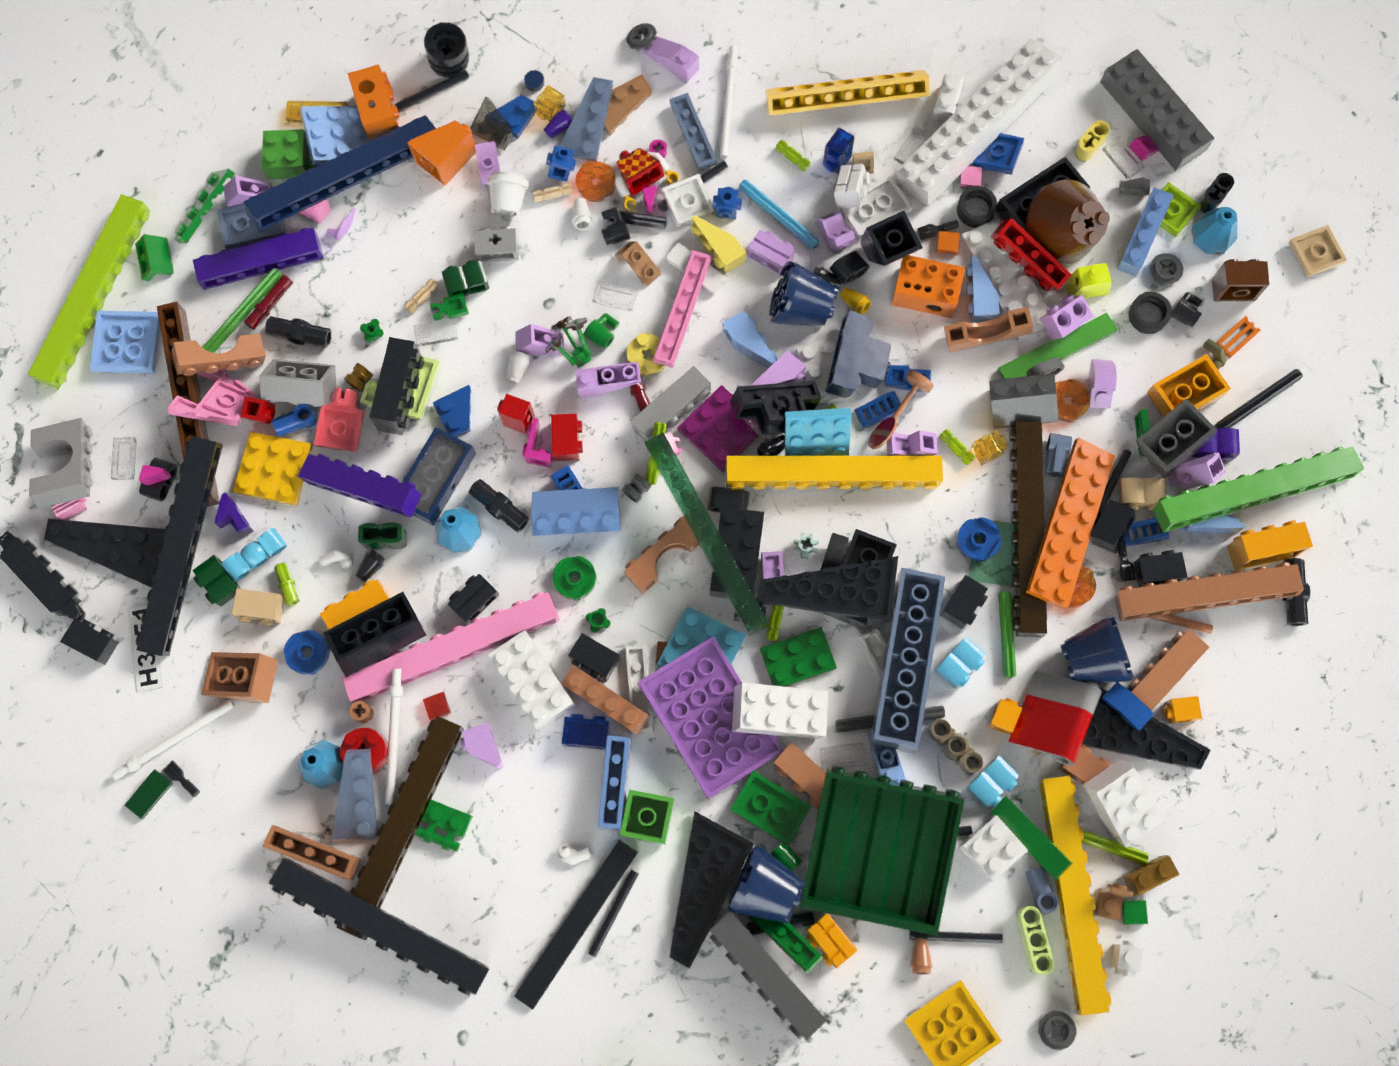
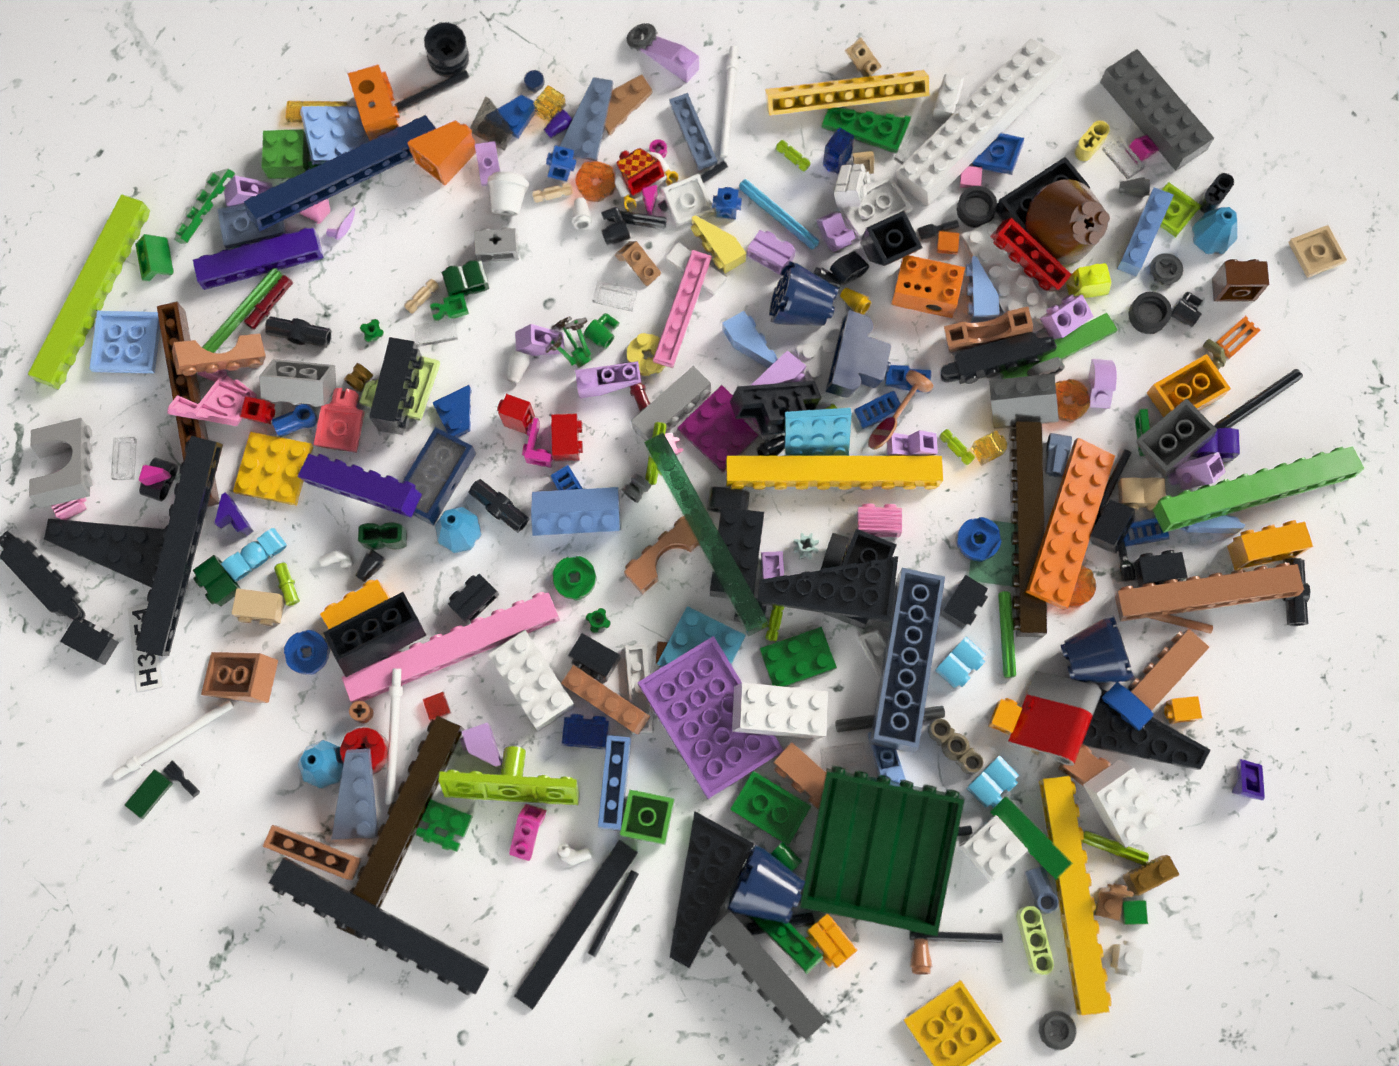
(510, 784): none -> lime plate
(526, 831): none -> dark pink bracket
(863, 58): none -> tan hips
(874, 129): none -> green wing
(880, 521): none -> bright pink brick
(997, 357): none -> black hinge
(1250, 780): none -> dark purple slope

